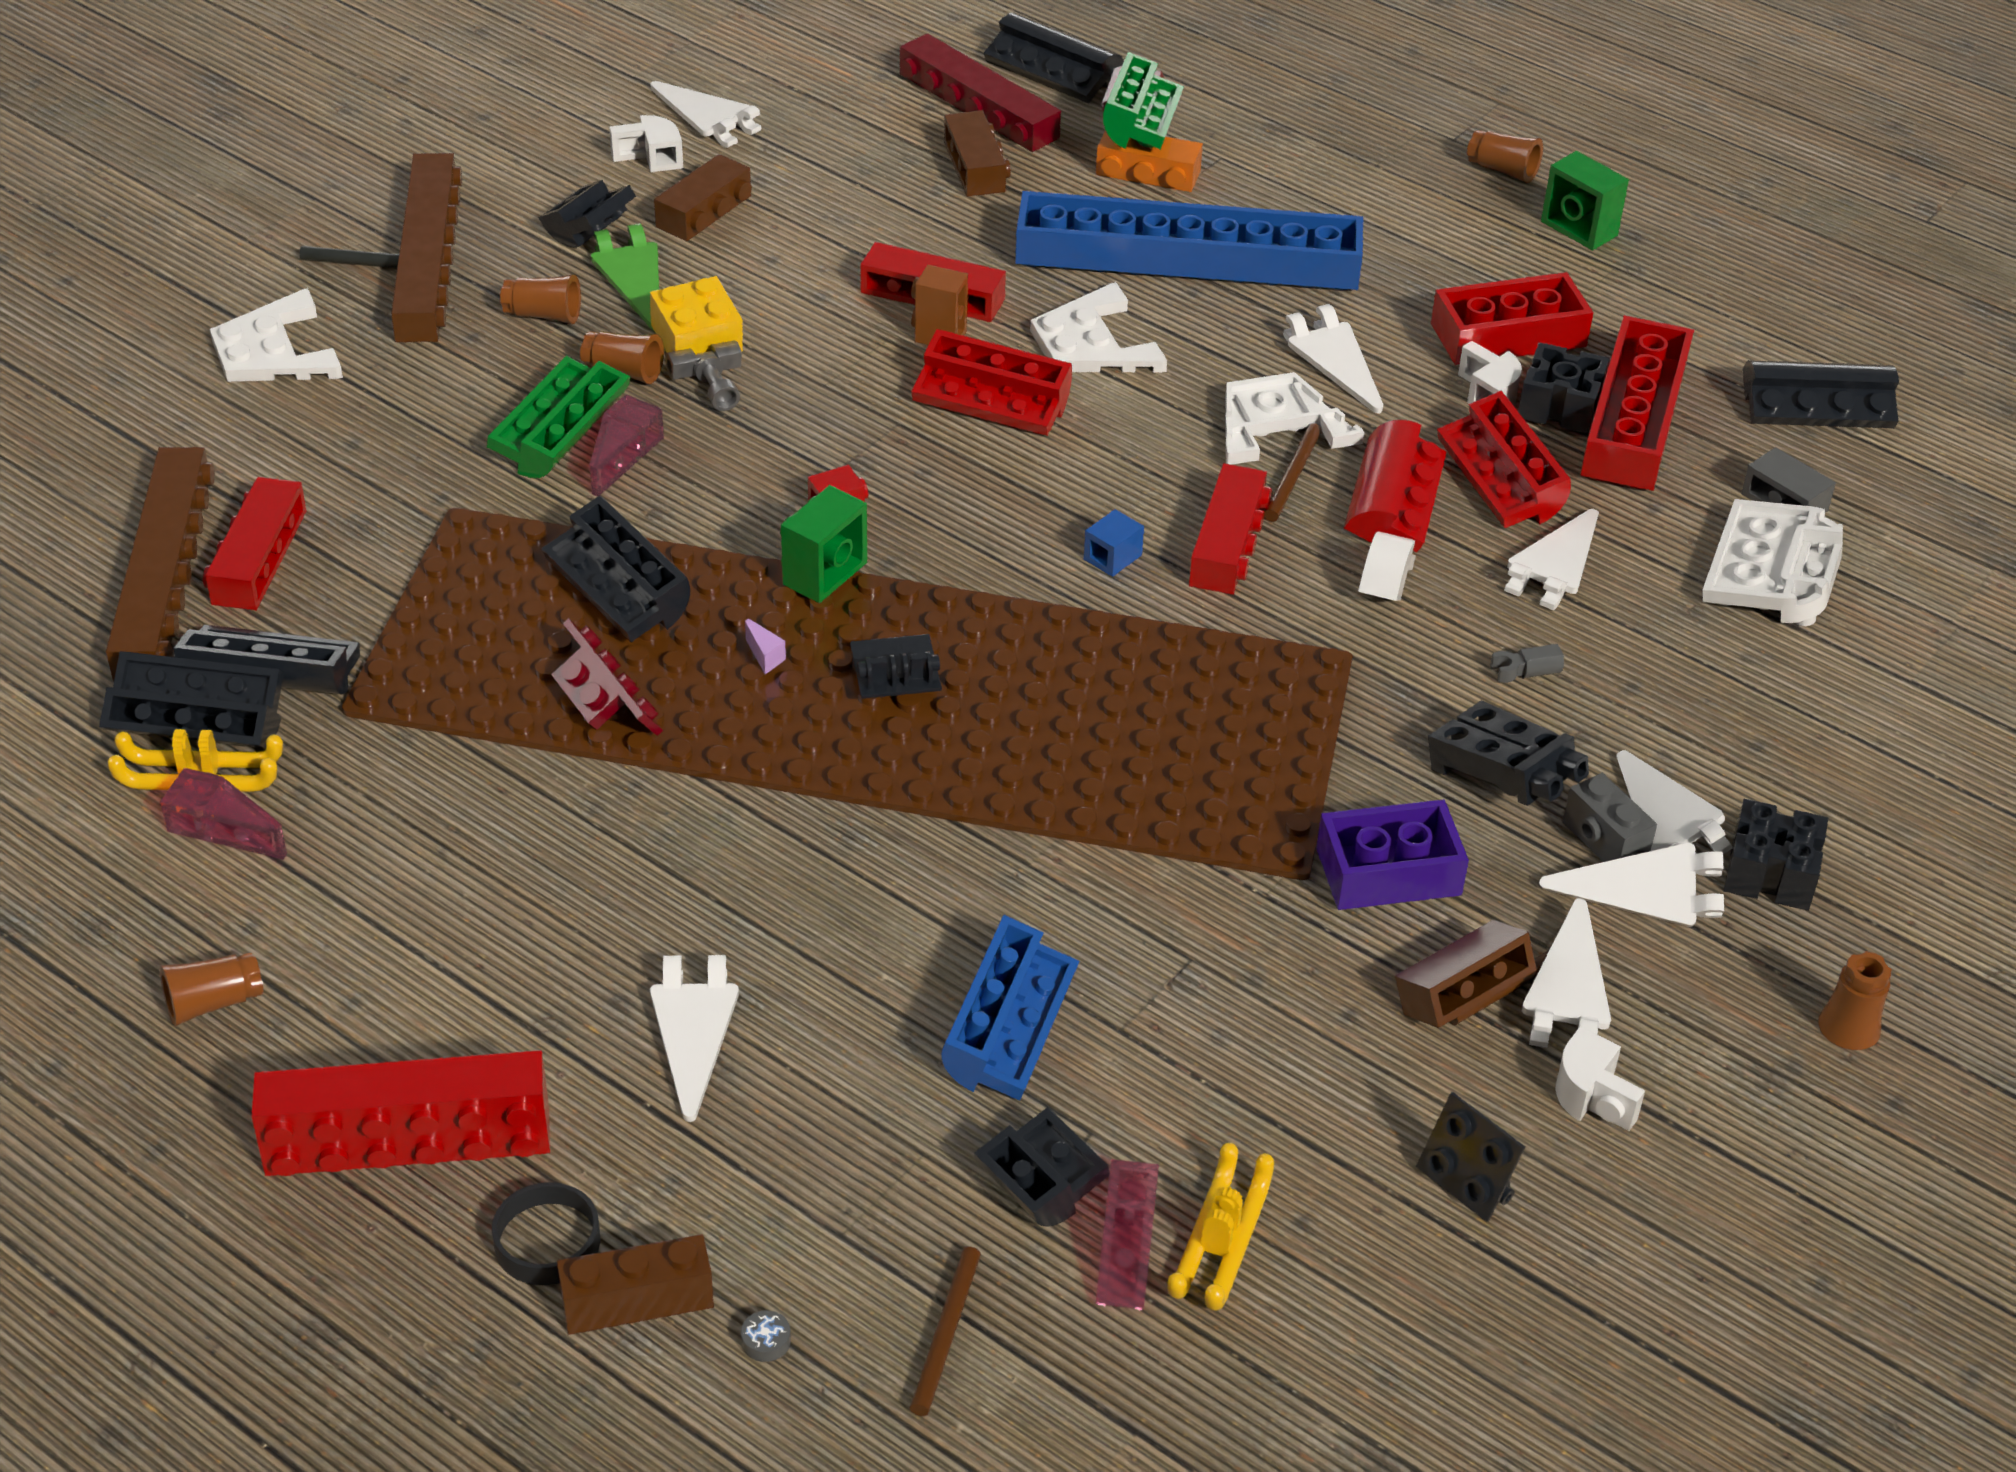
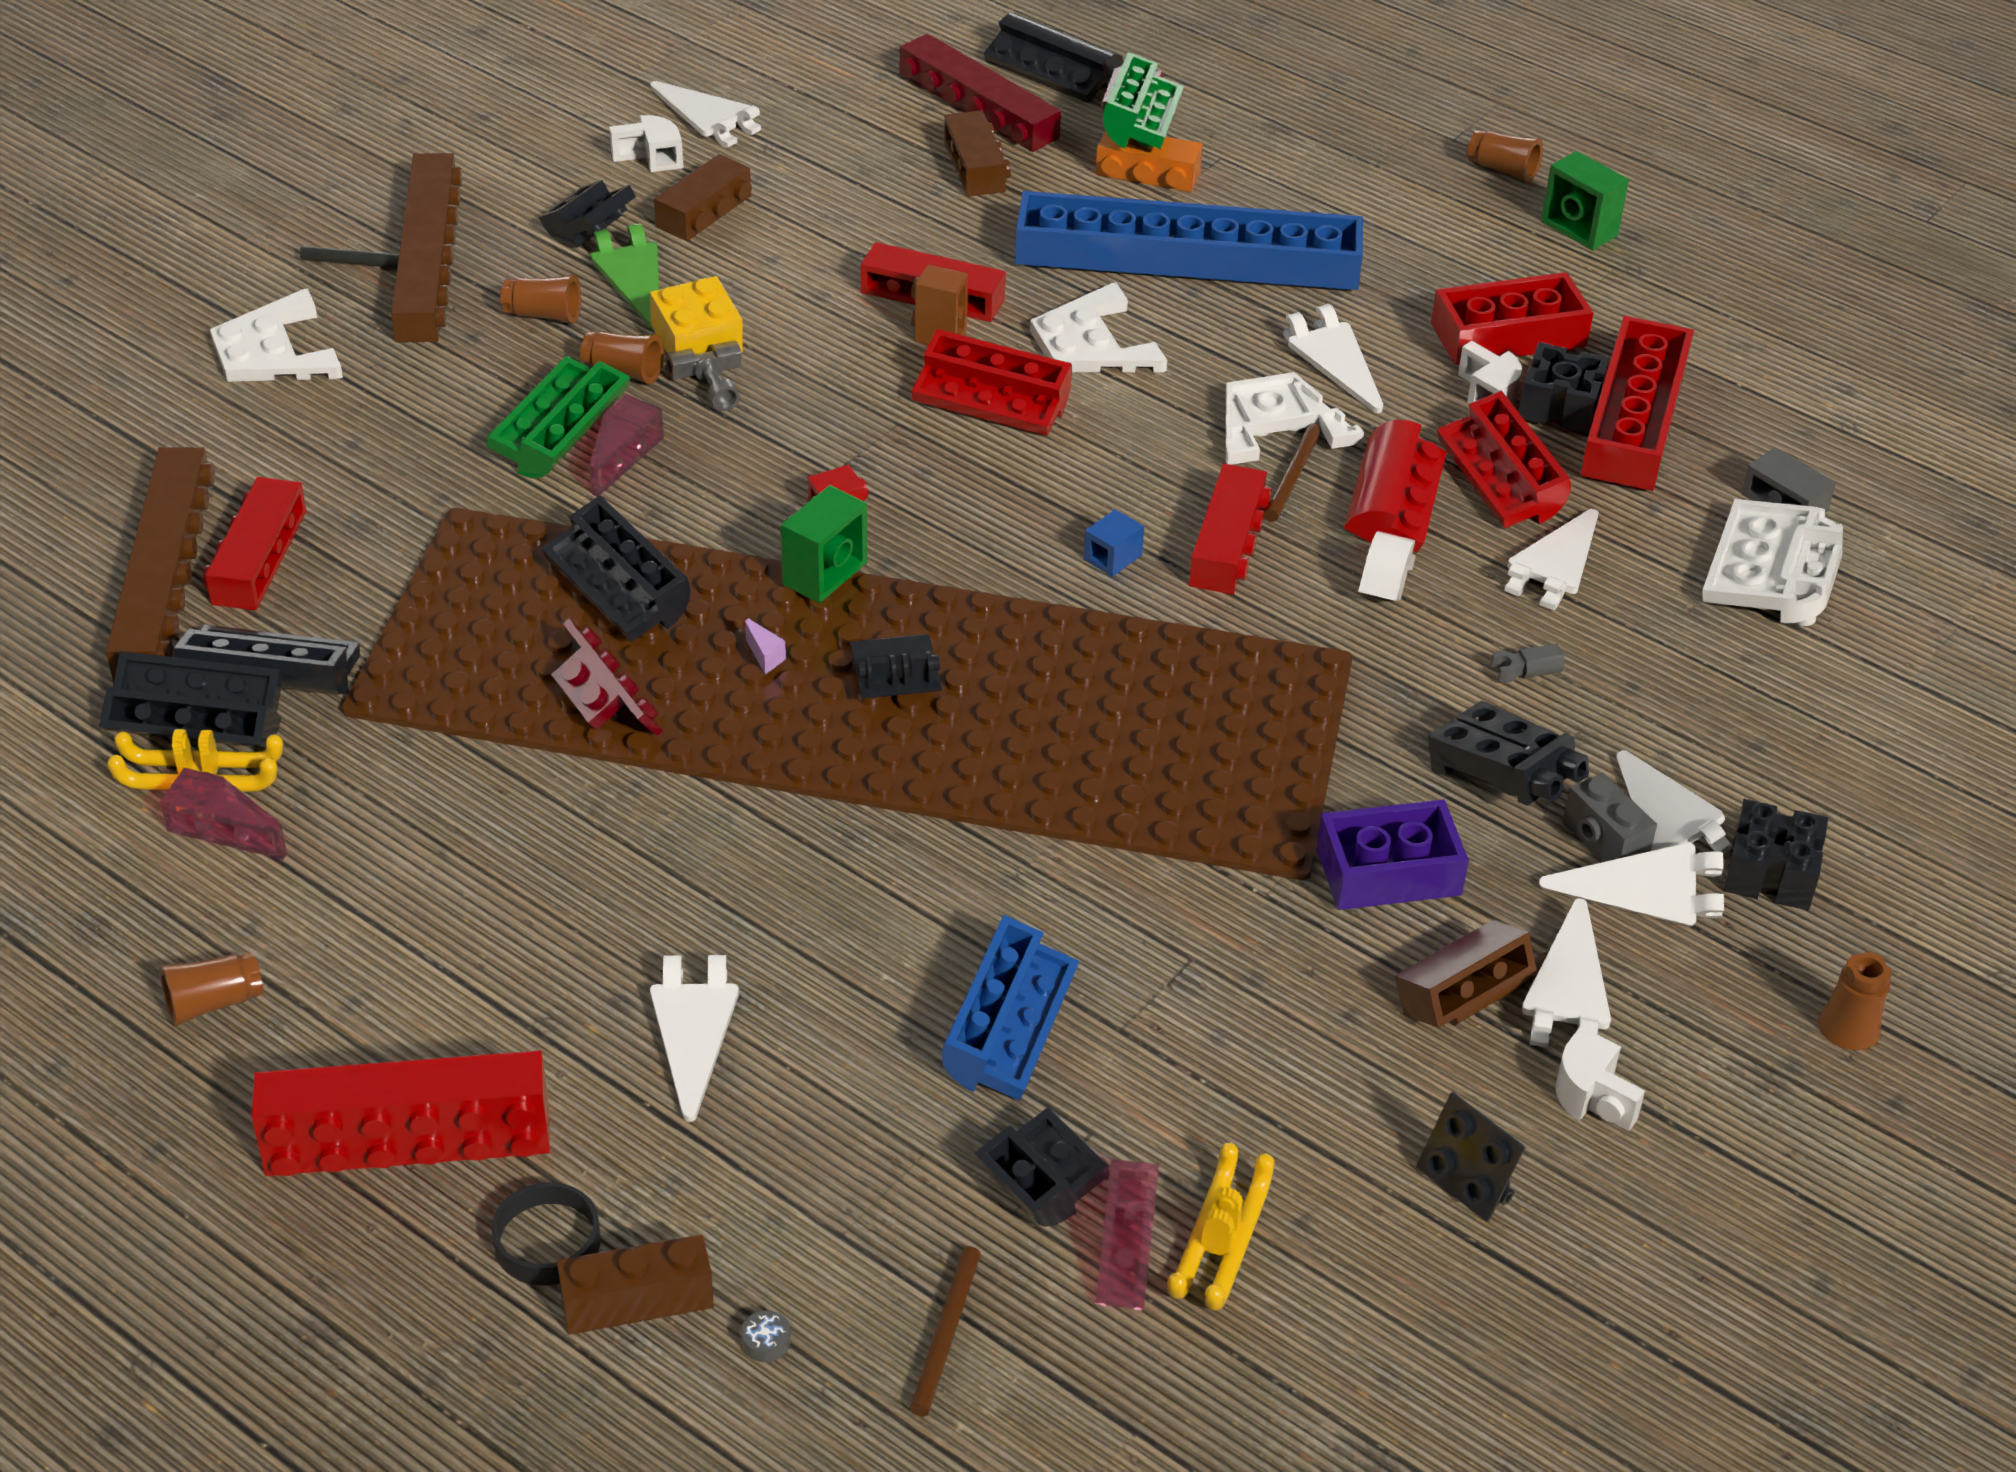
(1821, 394): black brick -> none

